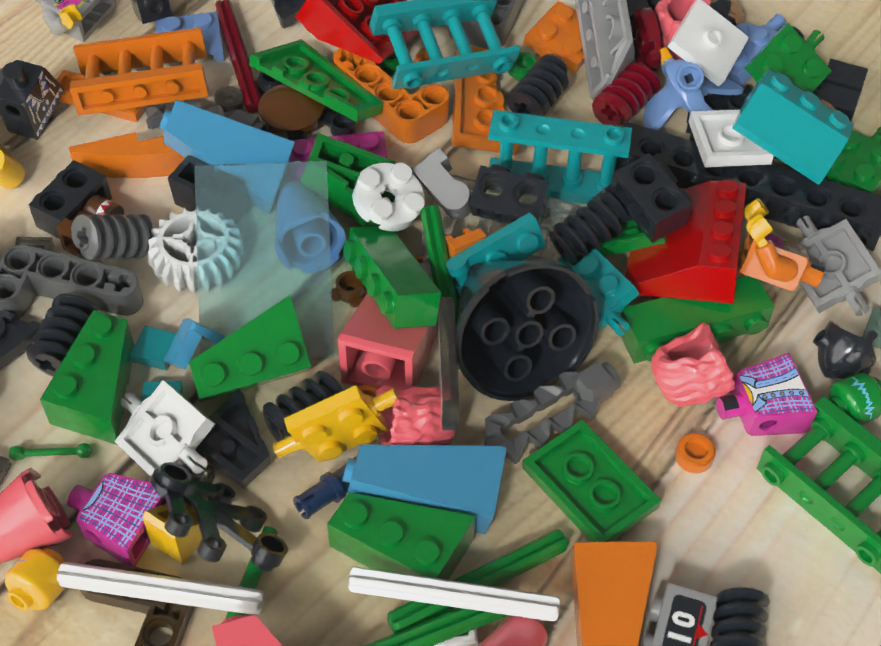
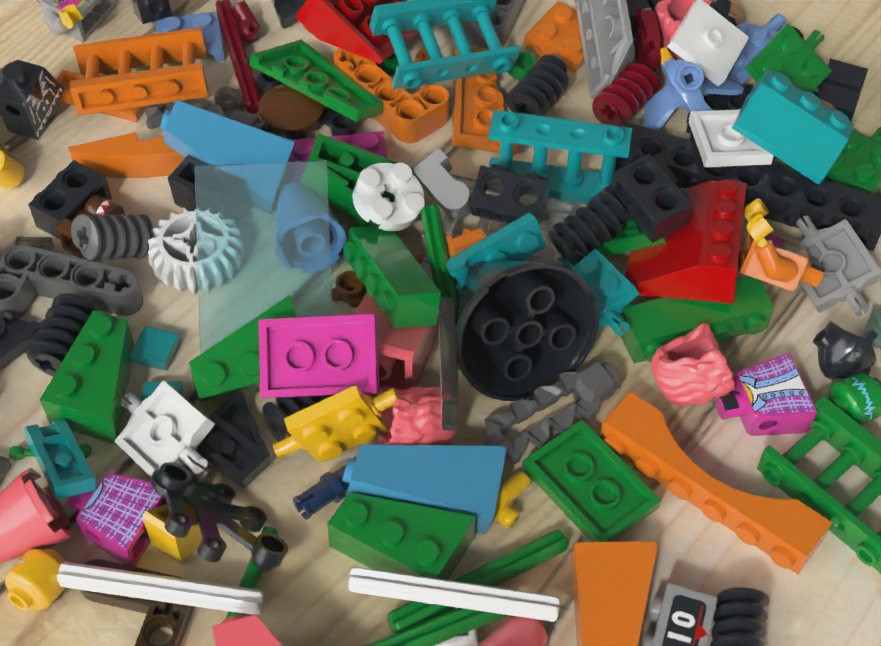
(60, 459): none -> teal plate
(187, 340): dark azure tile -> none
(249, 25): none -> dark red arm
(318, 355): none -> dark pink plate
(507, 493): none -> yellow arm
(695, 453): orange tile -> none
(778, 527): none -> orange arch

